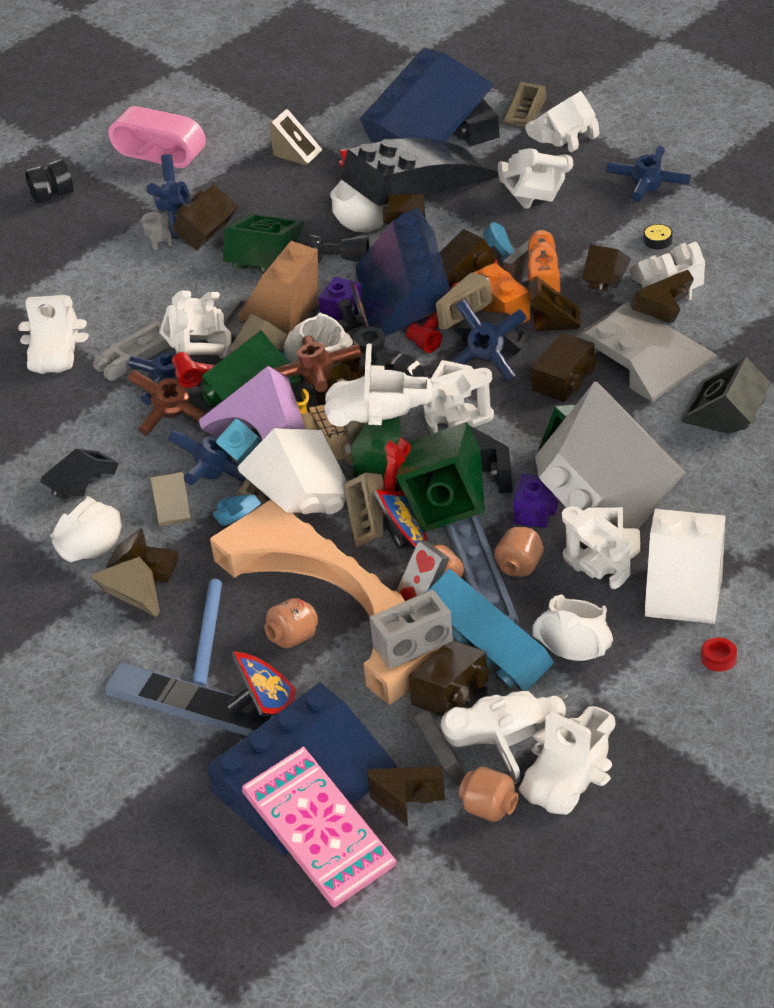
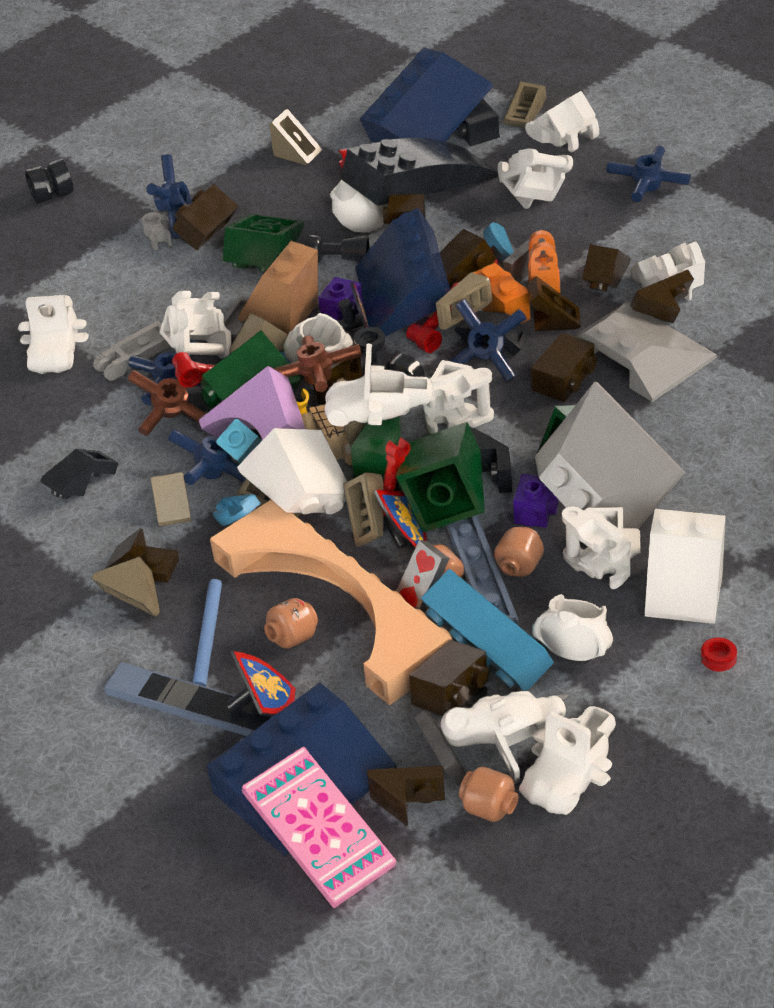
(87, 531): white helmet -> none
(154, 133): bright pink plant -> none
(411, 629): light grey brick -> none
(657, 236): tile -> none
(728, 398): pearl dark grey slope -> none

